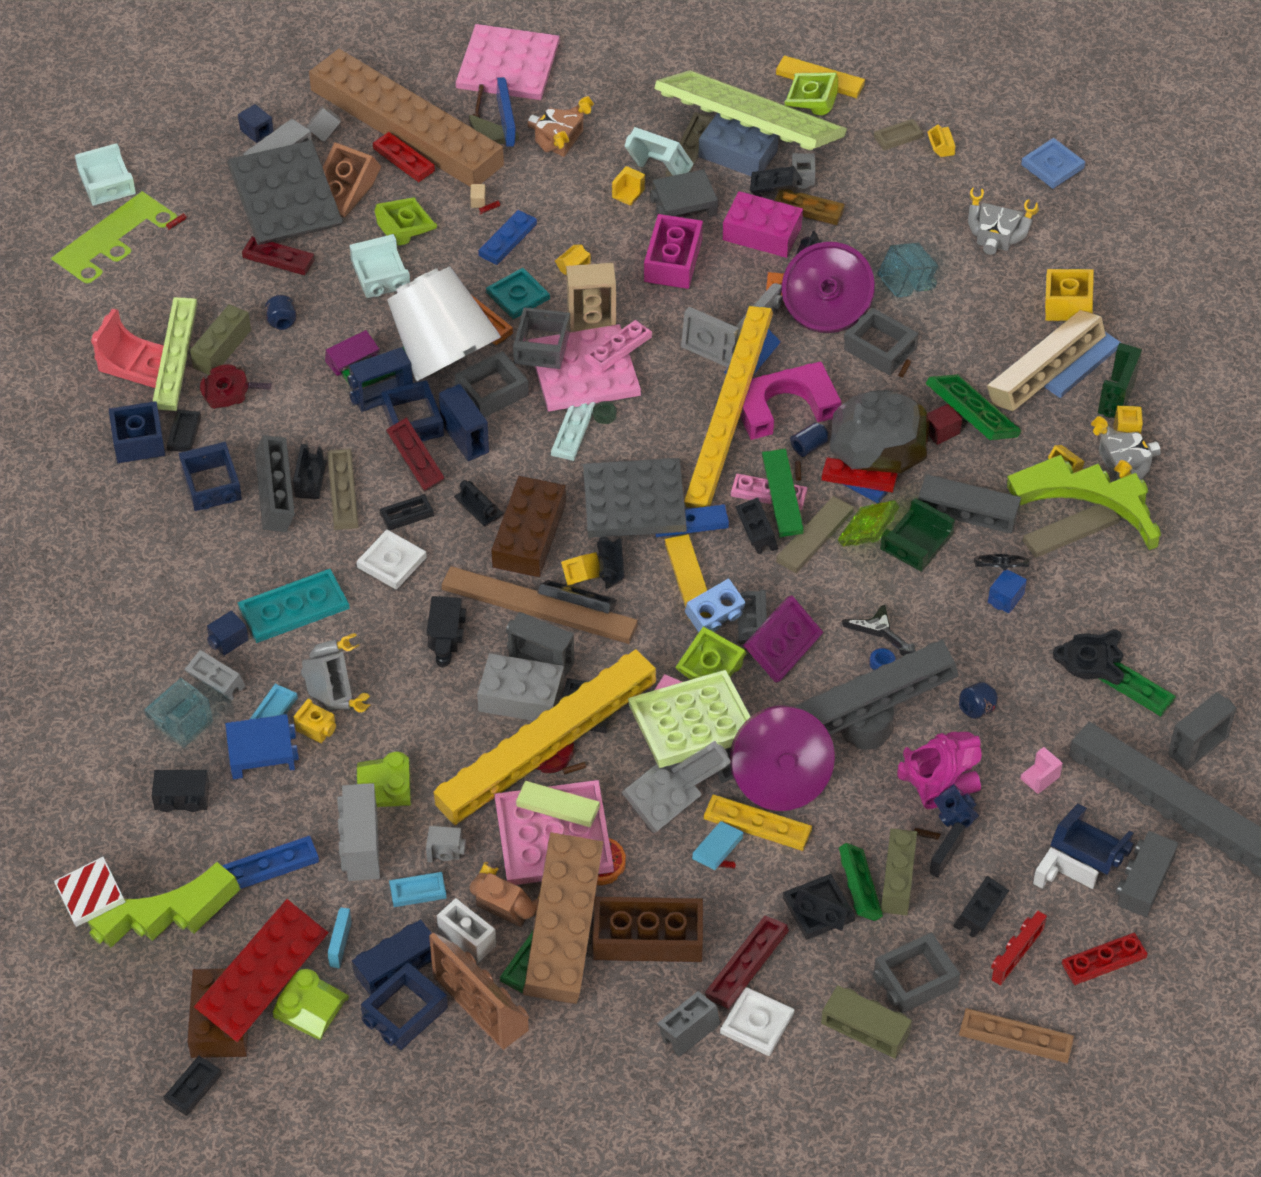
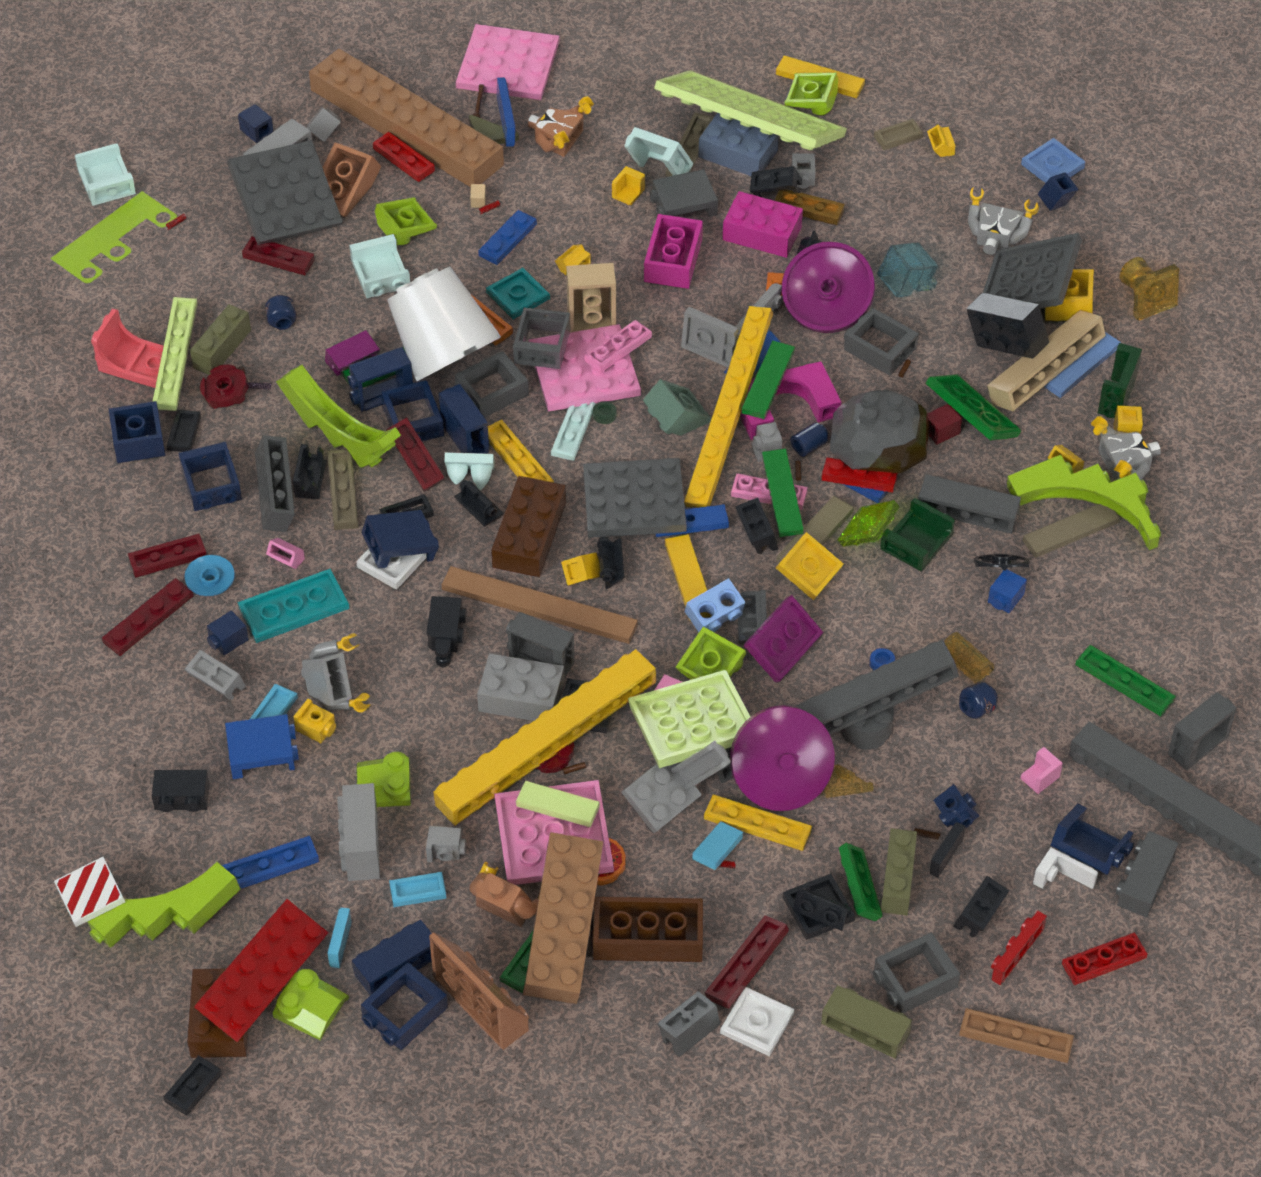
(147, 617): none -> dark red plate
(166, 555): none -> dark red plate
(180, 712): clear light blue plate -> none
(208, 568): none -> dark azure dish
(279, 544): none -> bright pink piece
(340, 428): none -> lime arch
(399, 535): none -> dark blue panel
(466, 930): white brick -> none
(480, 465): none -> light aqua tile
(515, 453): none -> yellow tile
(577, 596): black tile -> none
(675, 408): none -> sand green slope
(766, 439): none -> light grey brick
(768, 379): none -> green tile
(809, 566): none -> yellow plate
(844, 783): none -> clear yellow tile
(879, 627): black piece -> none
(936, 772): dark pink helmet -> none
(968, 657): none -> clear yellow brick
(1007, 325): none -> black brick
(1035, 270): none -> dark grey plate
(1057, 191): none -> dark blue brick
(1092, 656): black tile -> none
(1152, 289): none -> clear yellow plant

